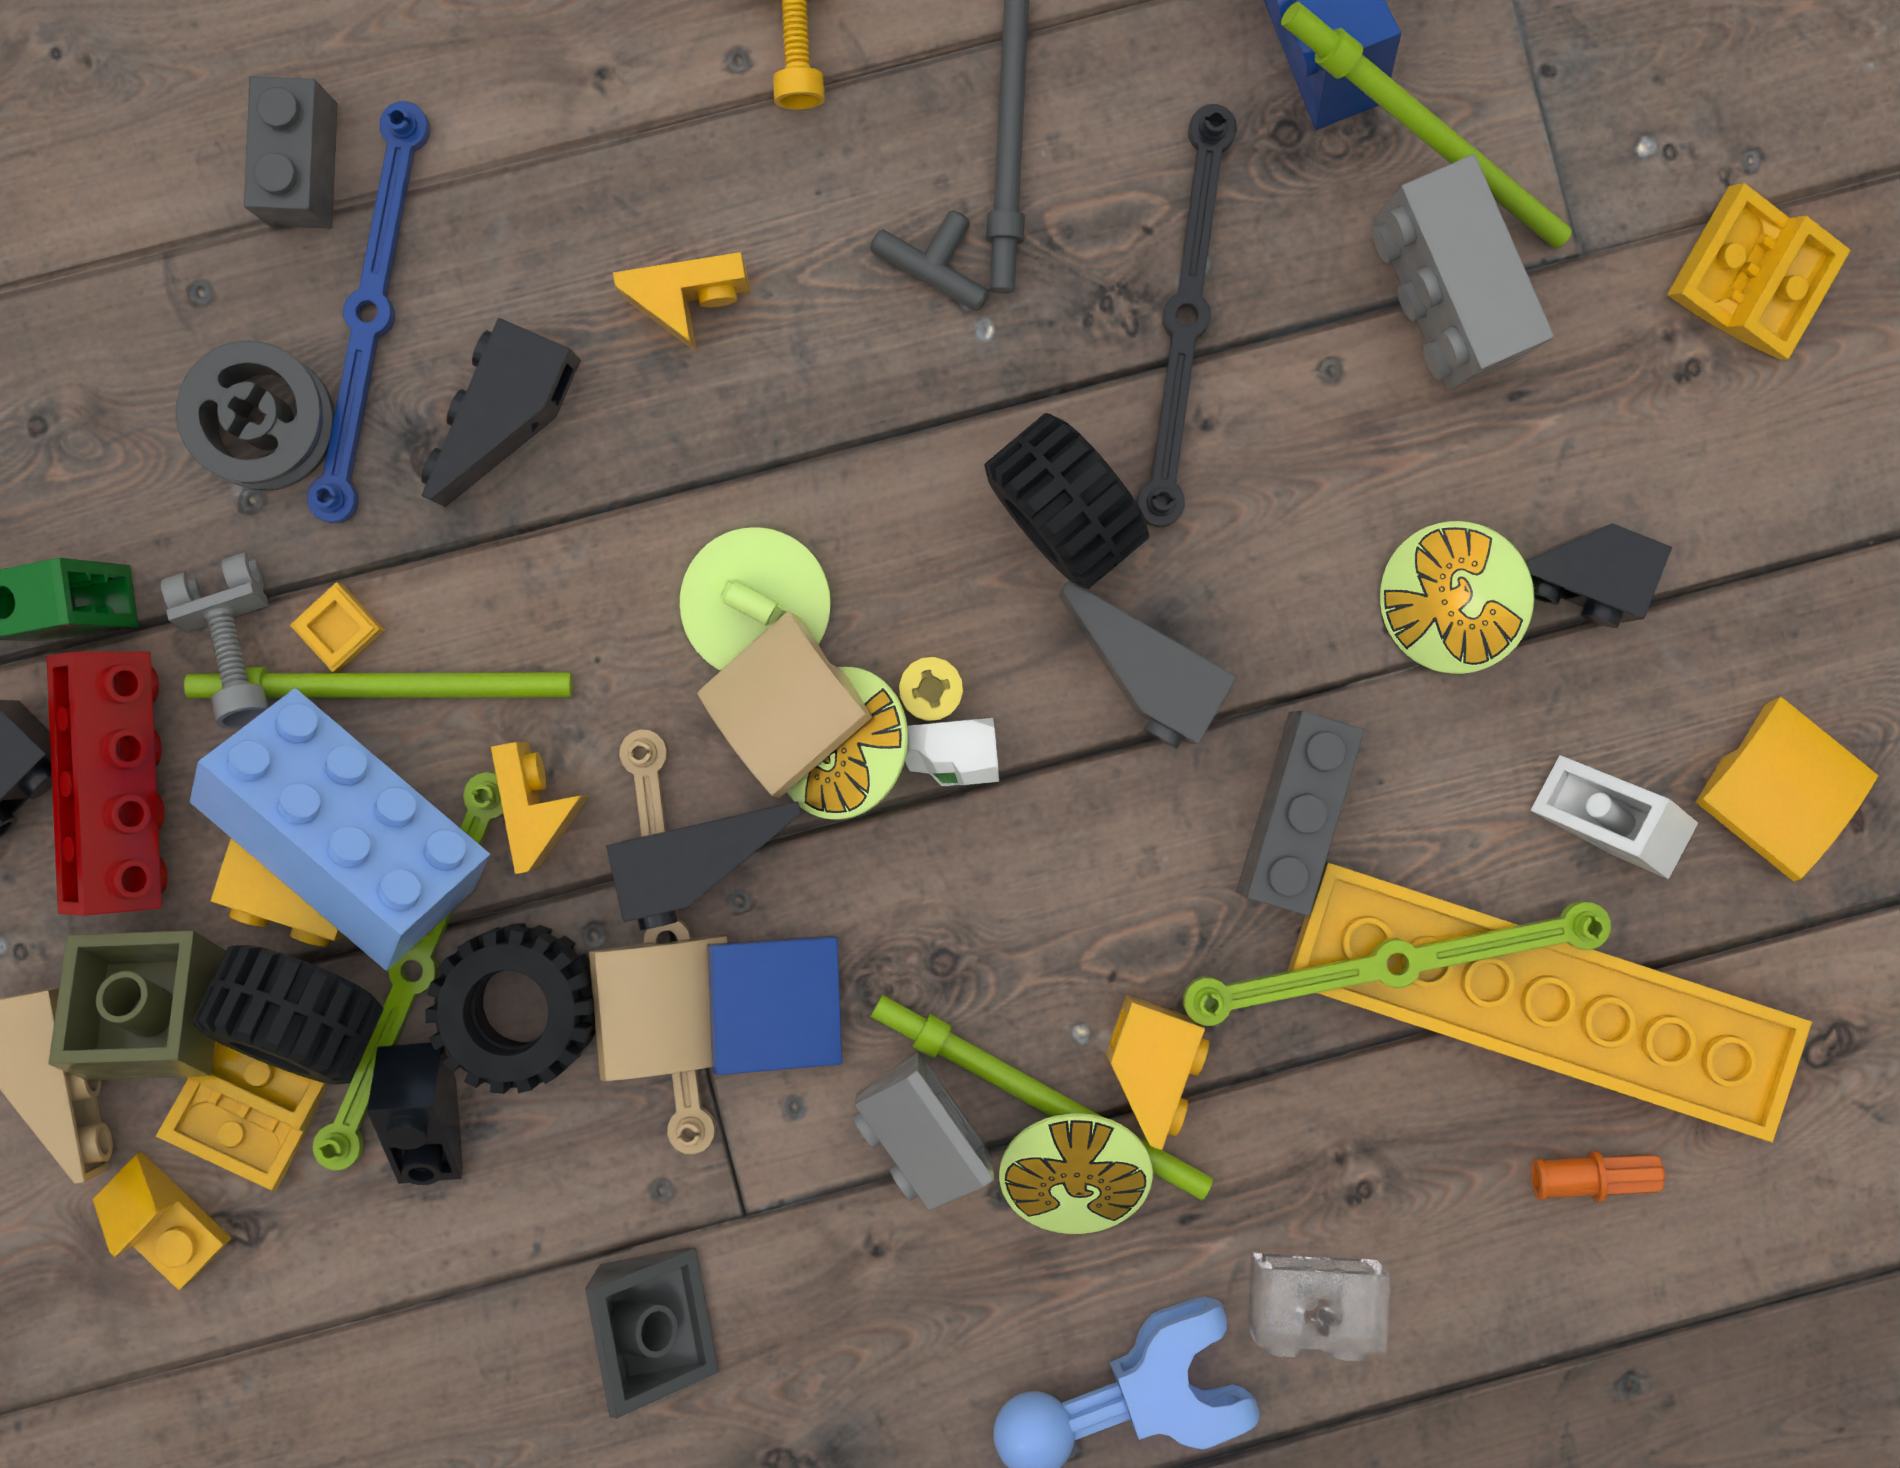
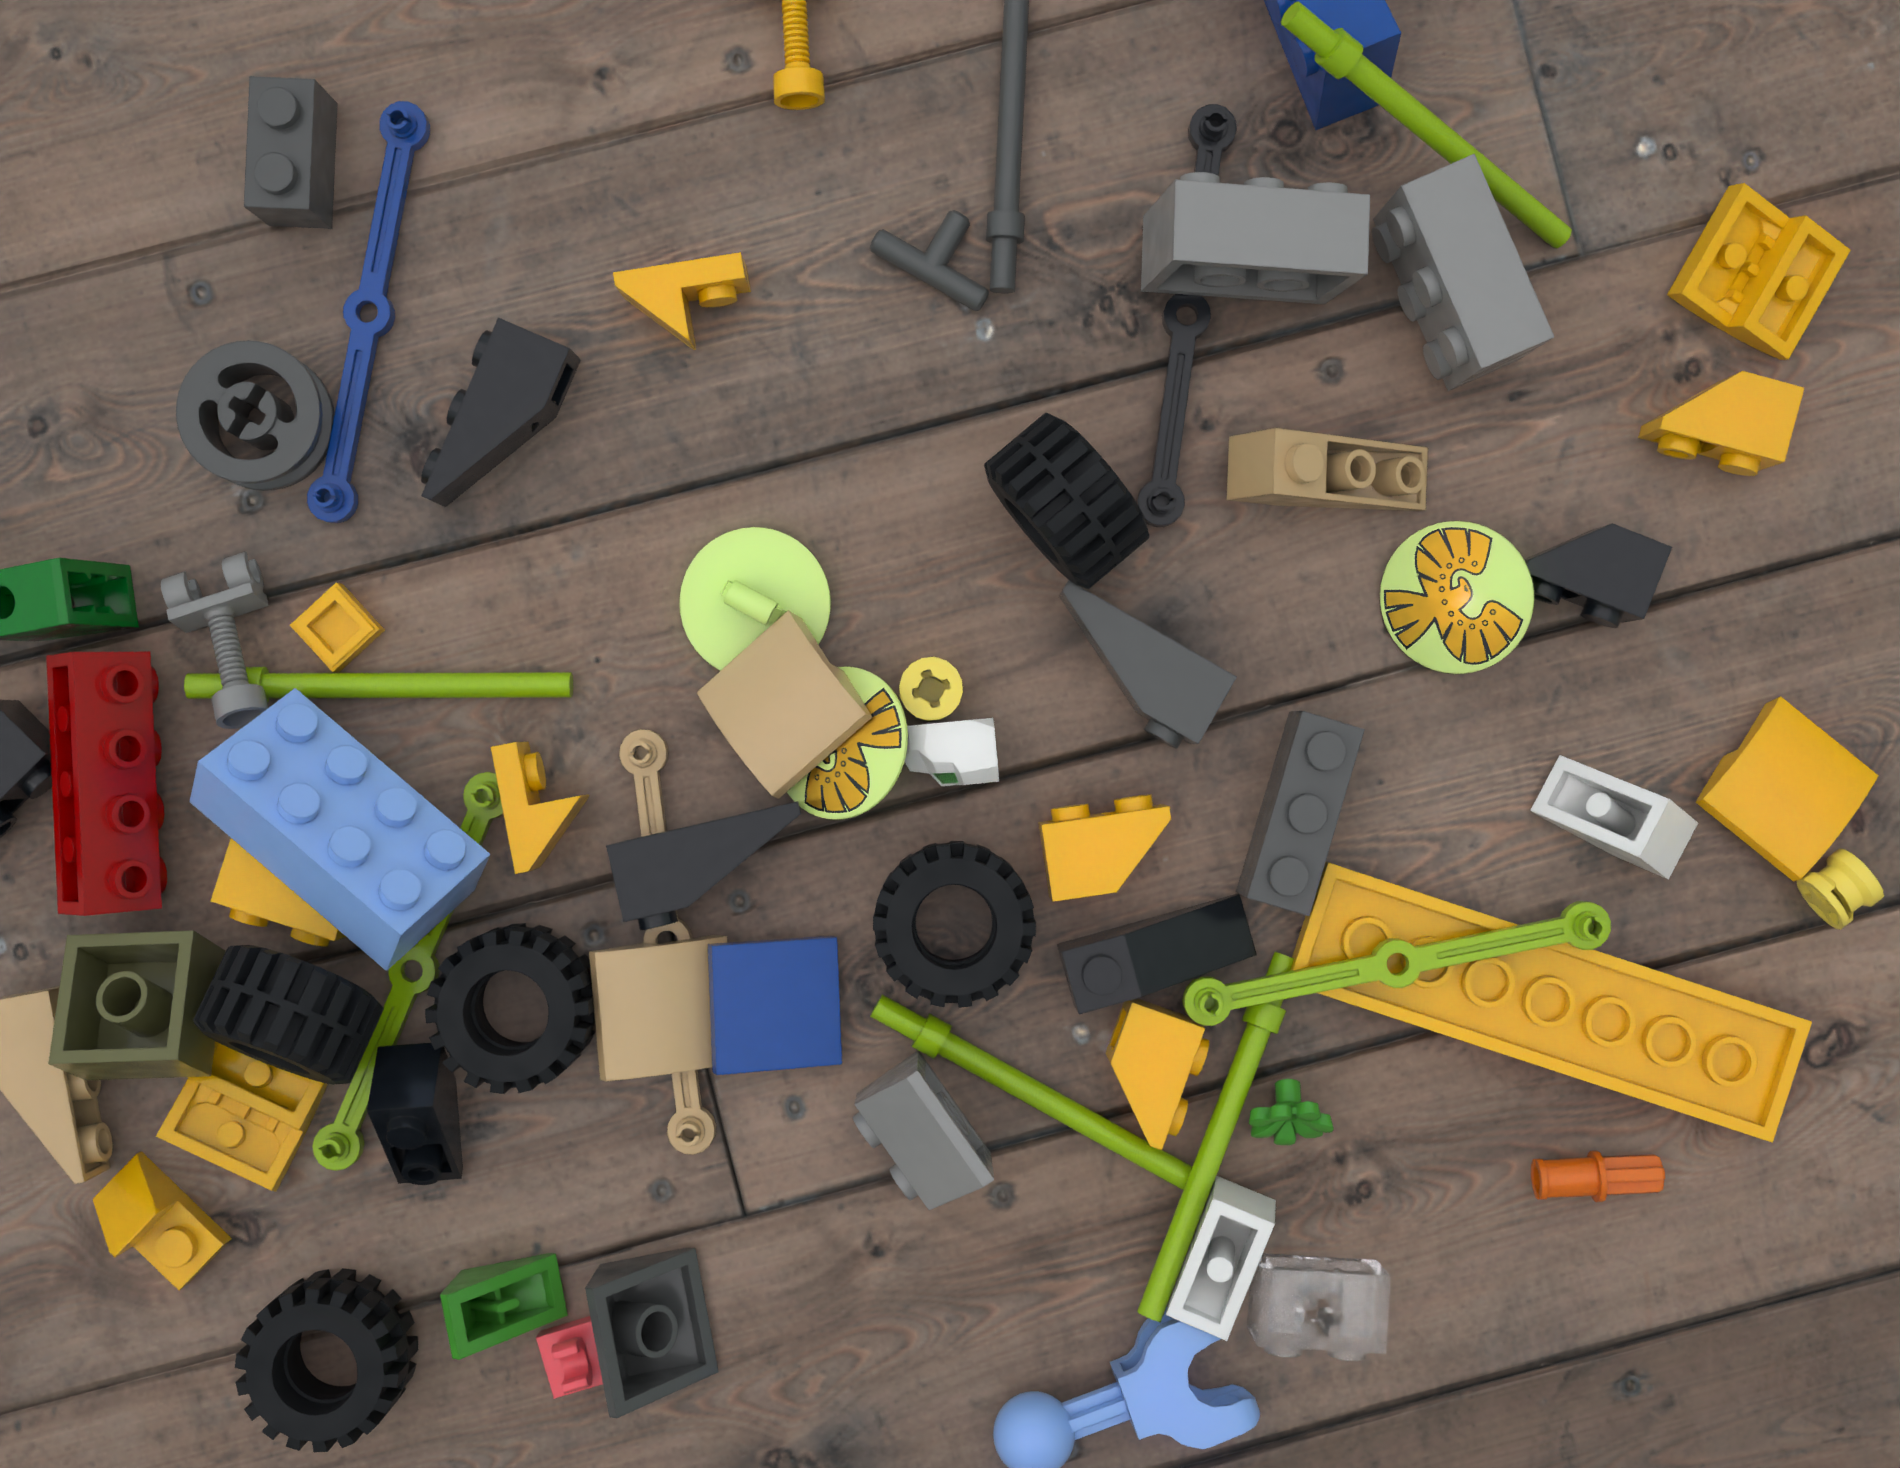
(291, 1395): none -> black tyre
(501, 1302): none -> bright green slope
(570, 1357): none -> coral tile
(964, 978): none -> black tyre
(1075, 1173): shield -> none
(1098, 851): none -> yellow slope
(1155, 953): none -> black slope
(1222, 1258): none -> white slope
(1255, 240): none -> light grey brick
(1261, 1022): none -> lime bar
(1289, 1116): none -> bright green plant
(1325, 471): none -> tan slope
(1738, 421): none -> yellow slope
(1840, 888): none -> light yellow wheel

